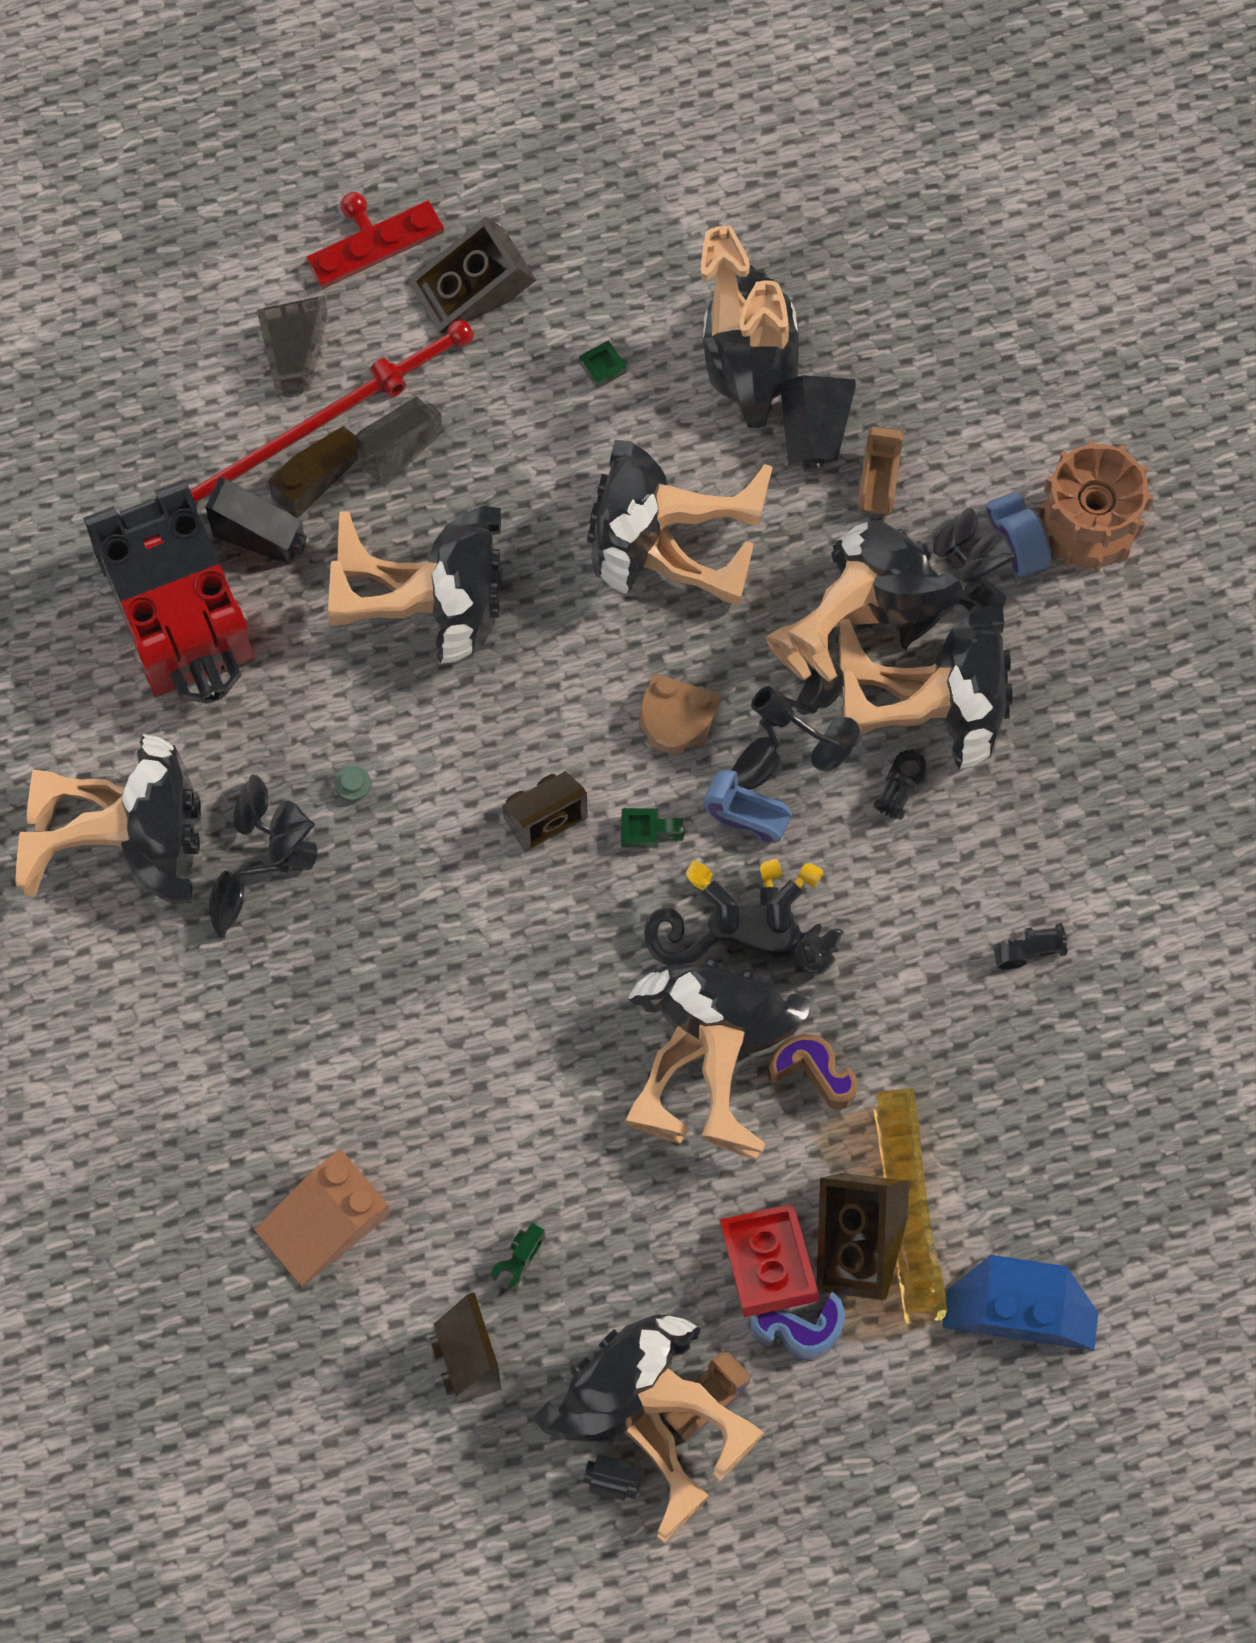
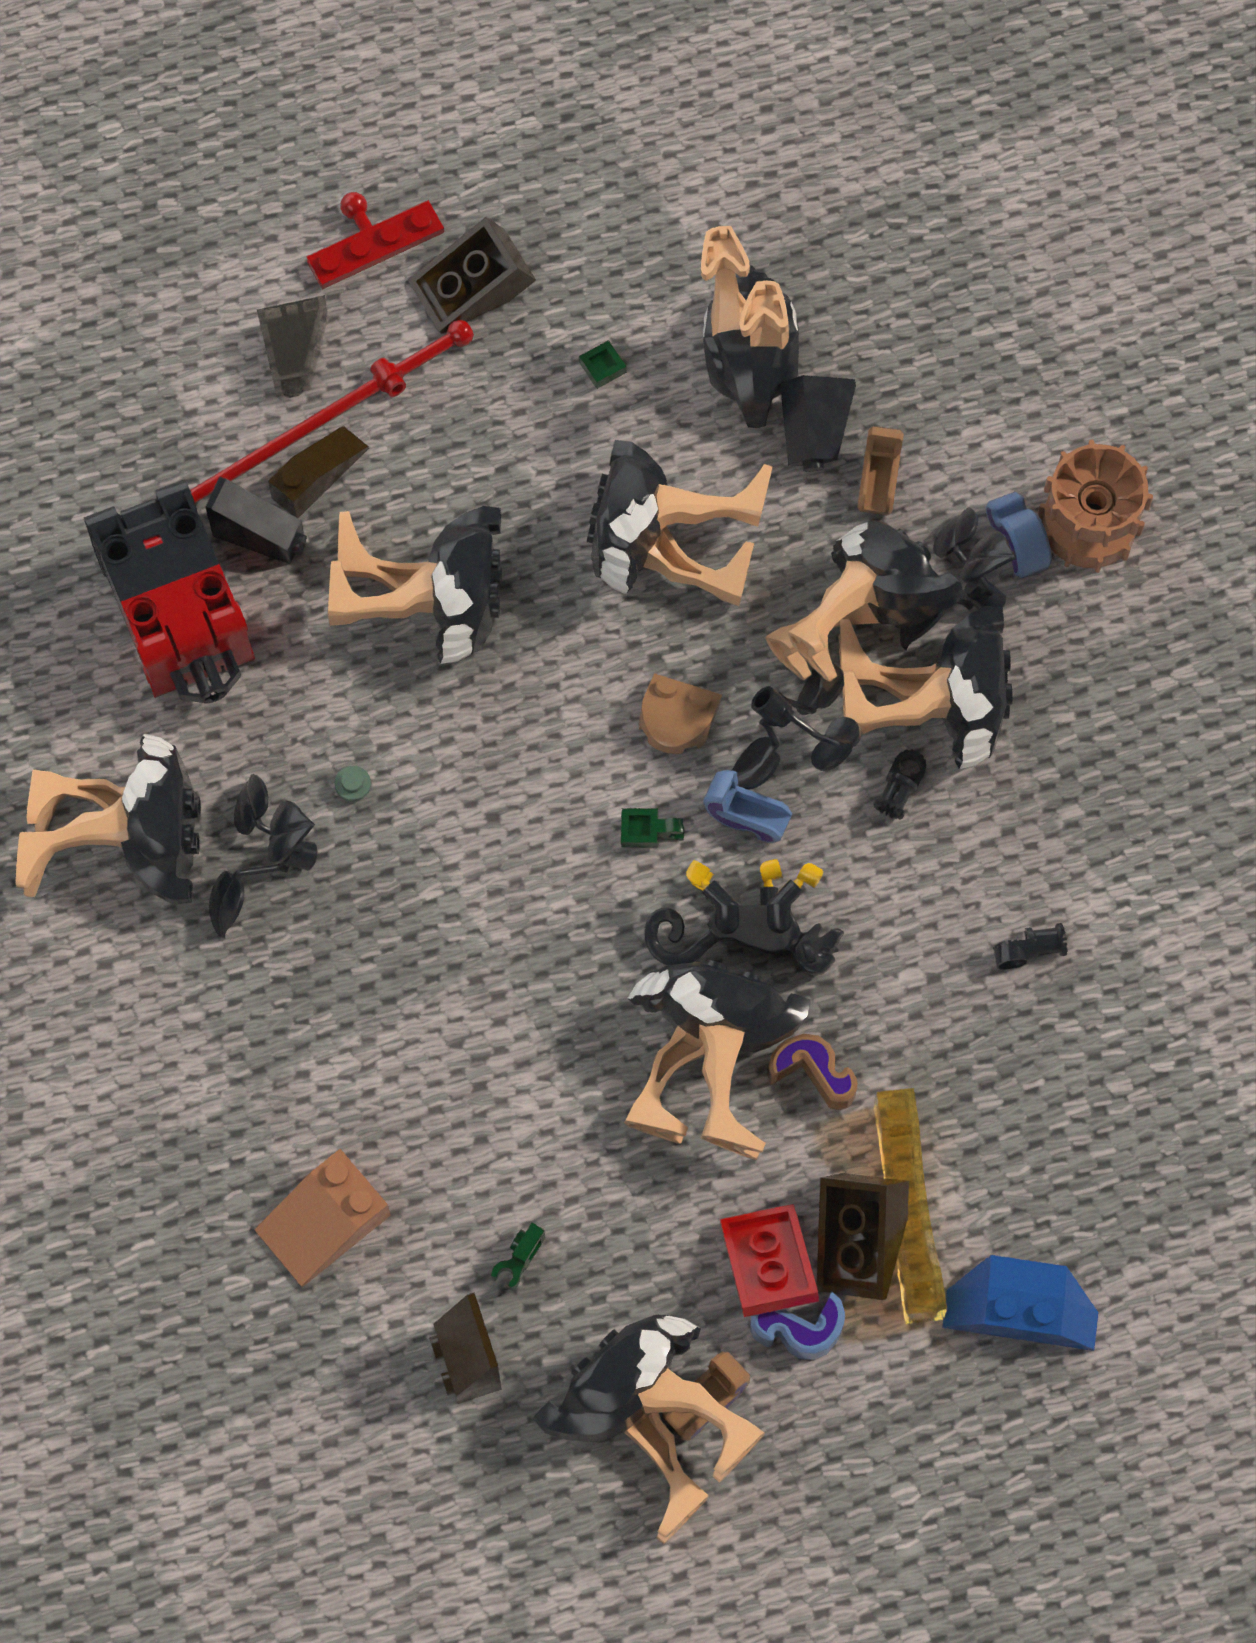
(397, 439): clear smoke slope -> none
(545, 810): dark brown slope -> none
(612, 1477): black brick -> none

